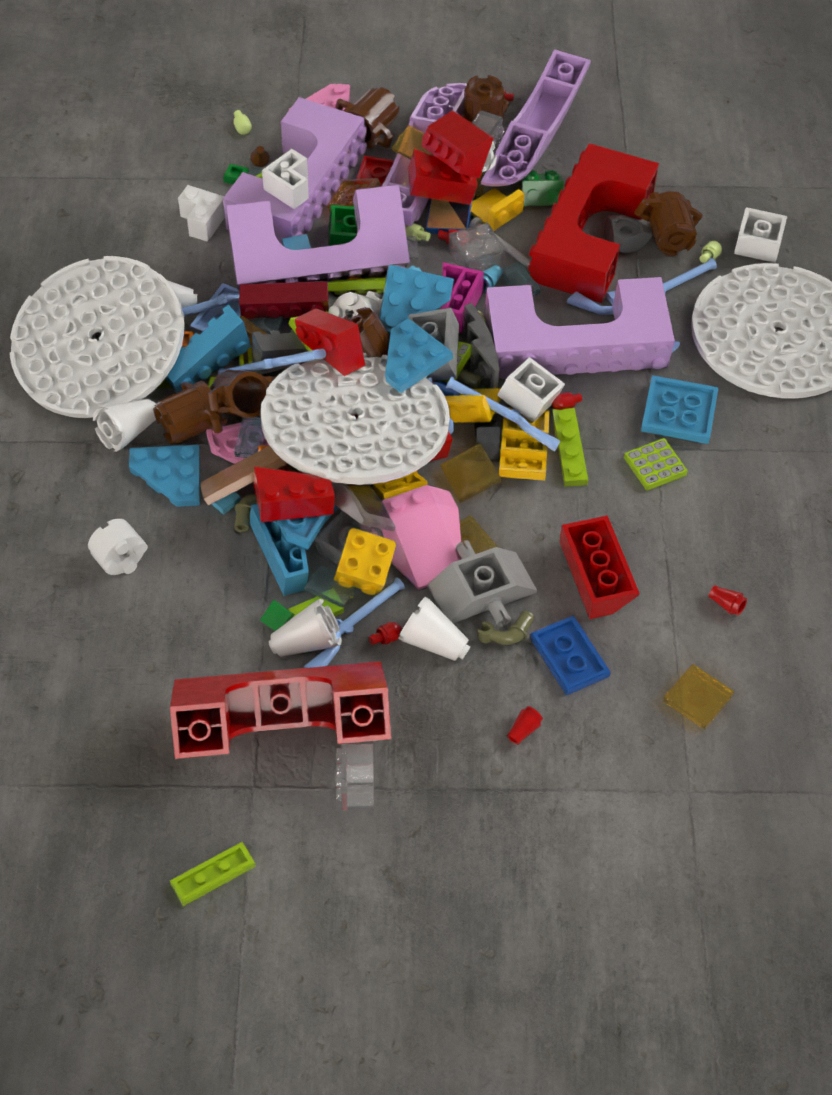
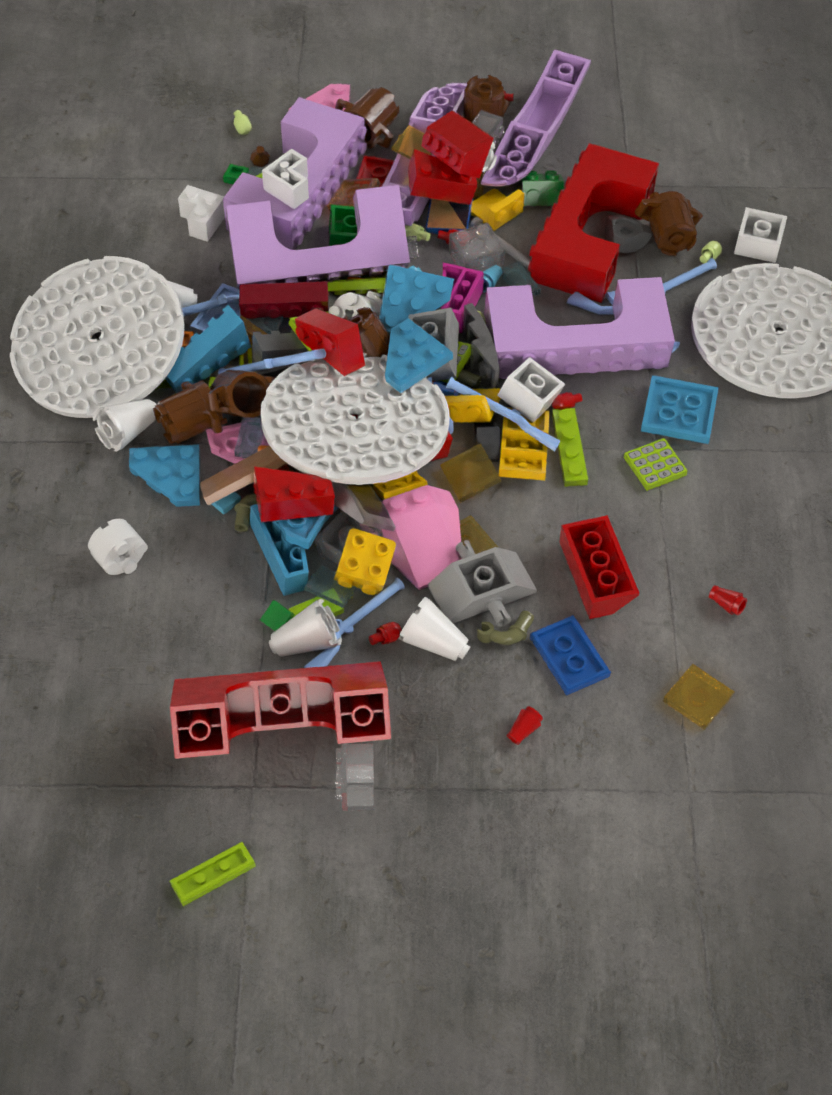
(296, 242): medium azure panel -> none

